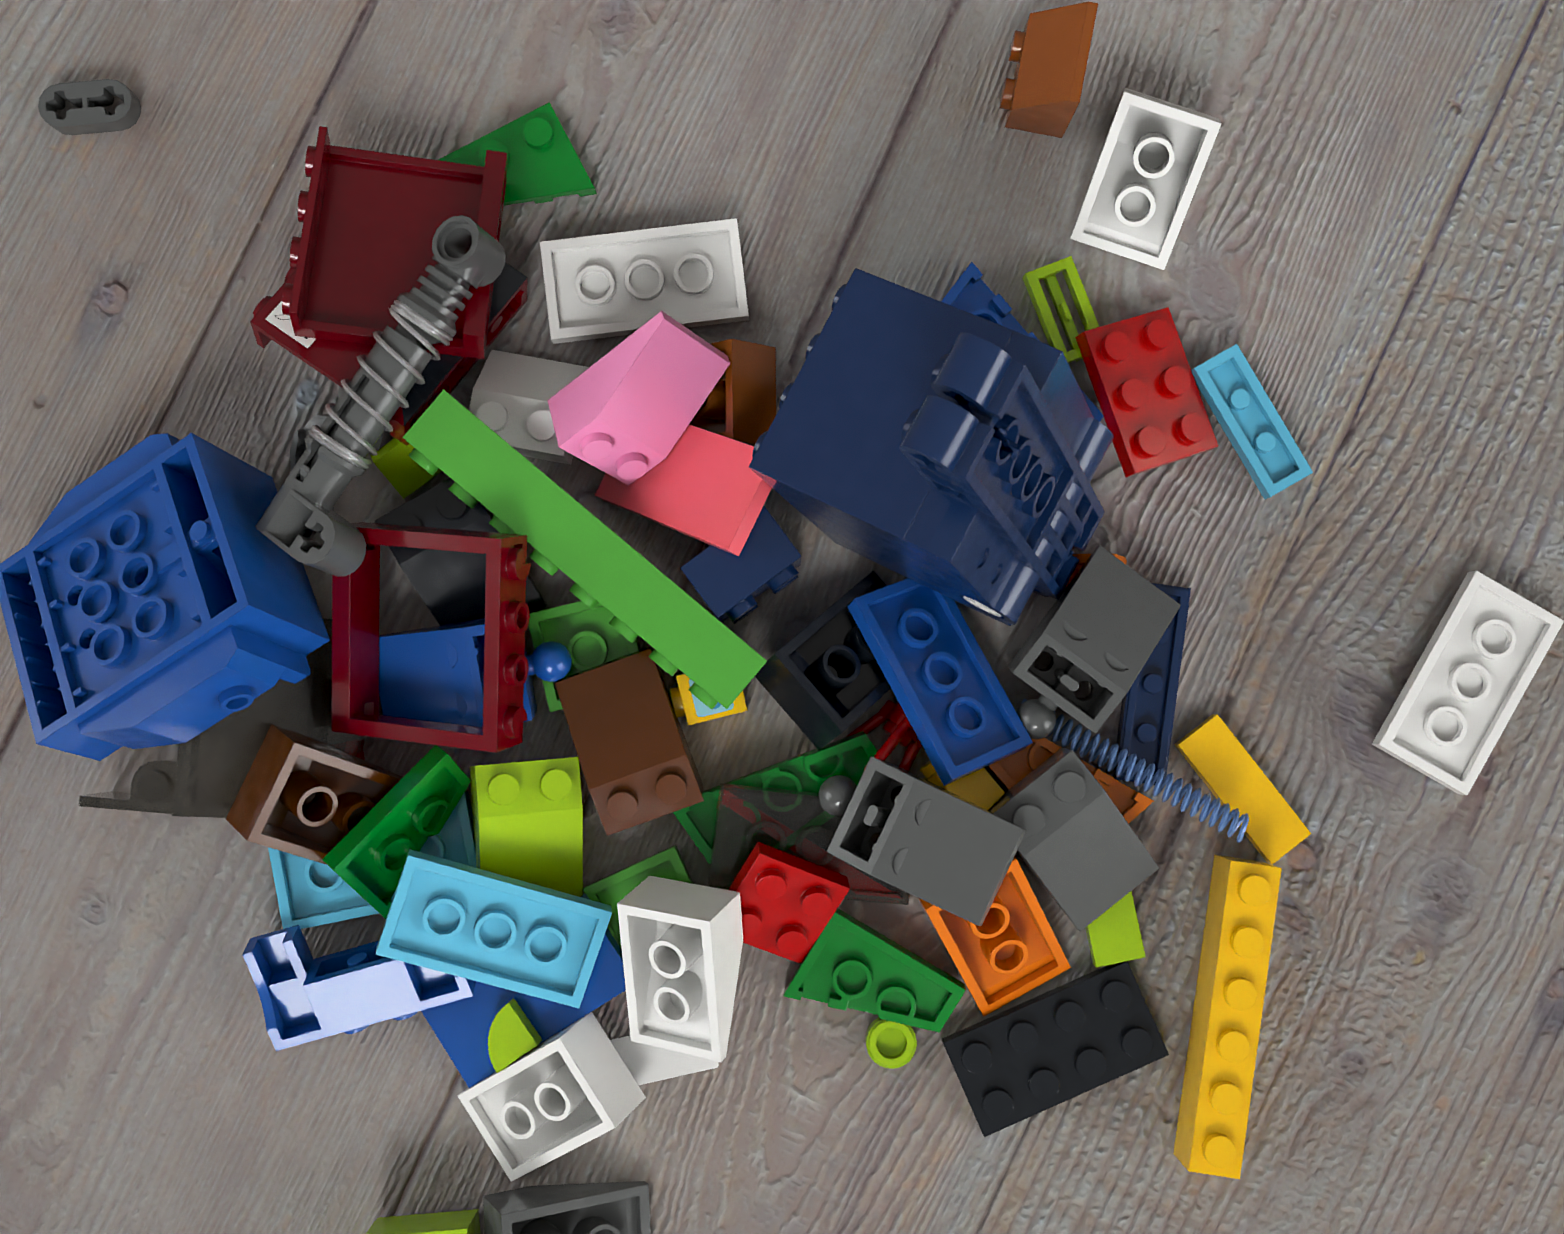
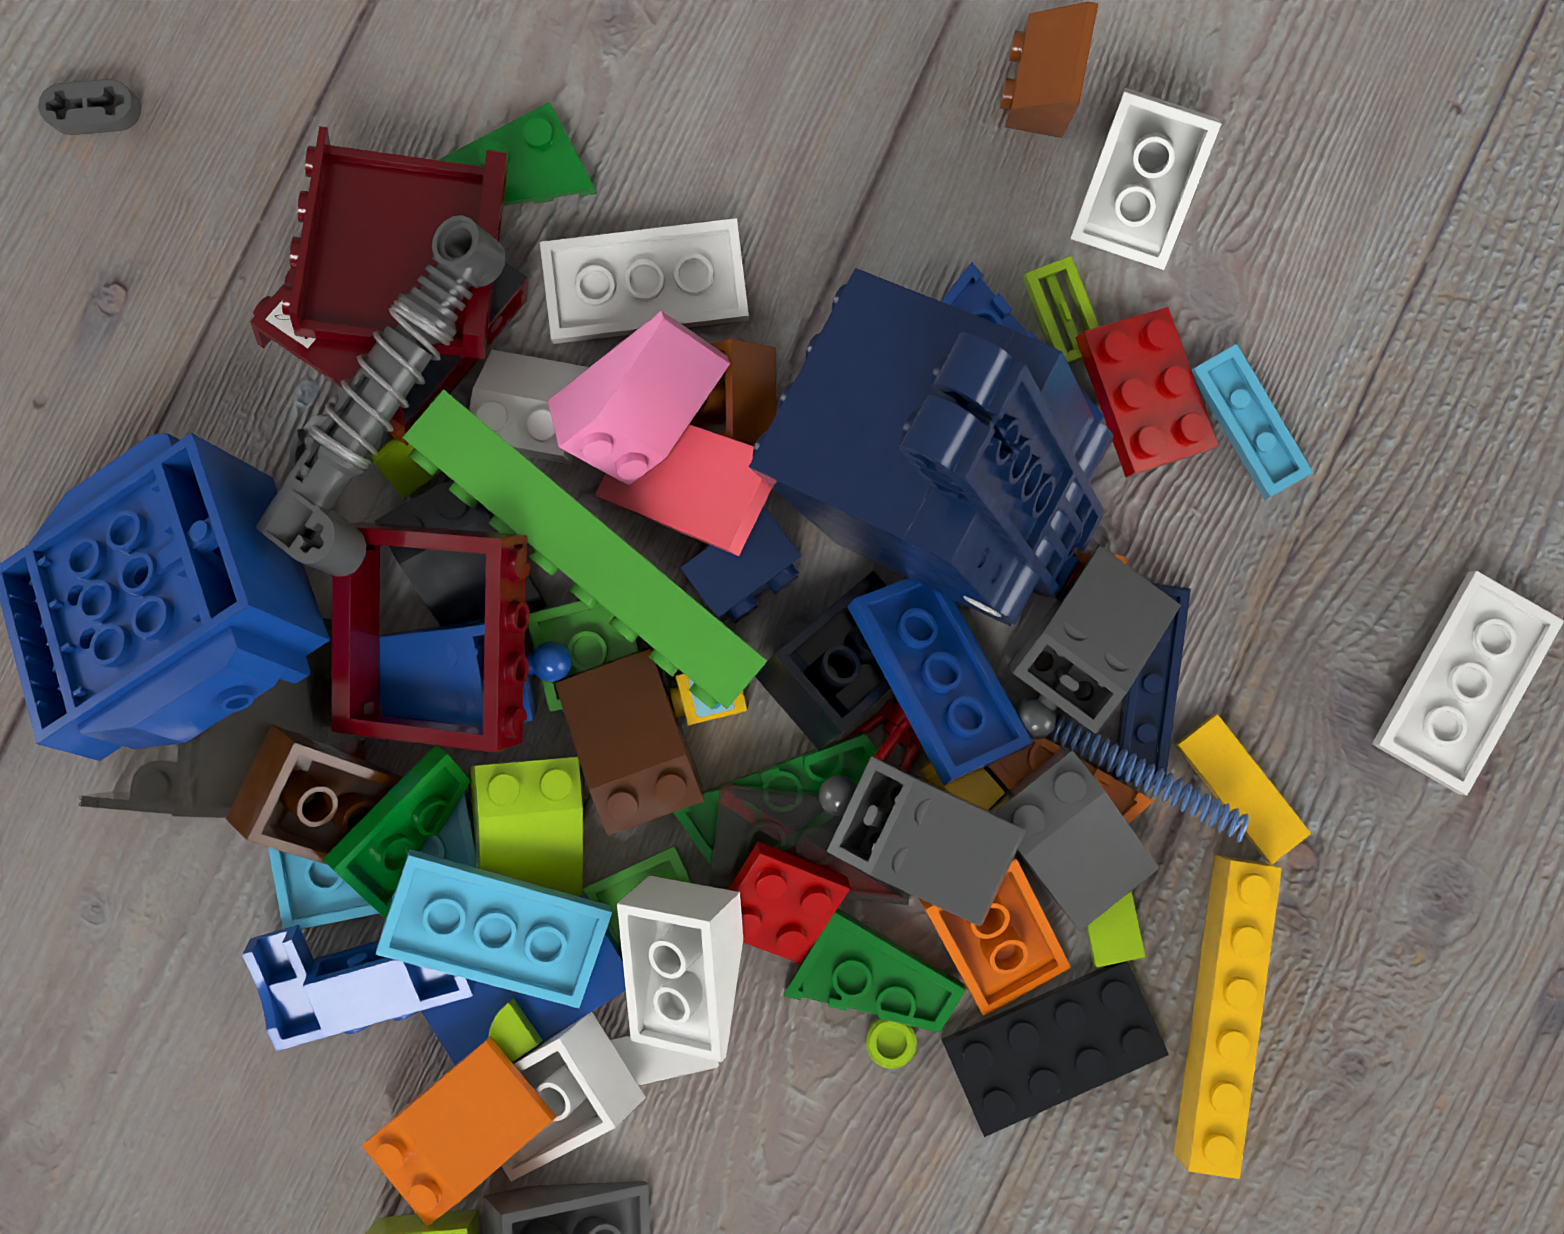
(458, 1131): none -> orange slope

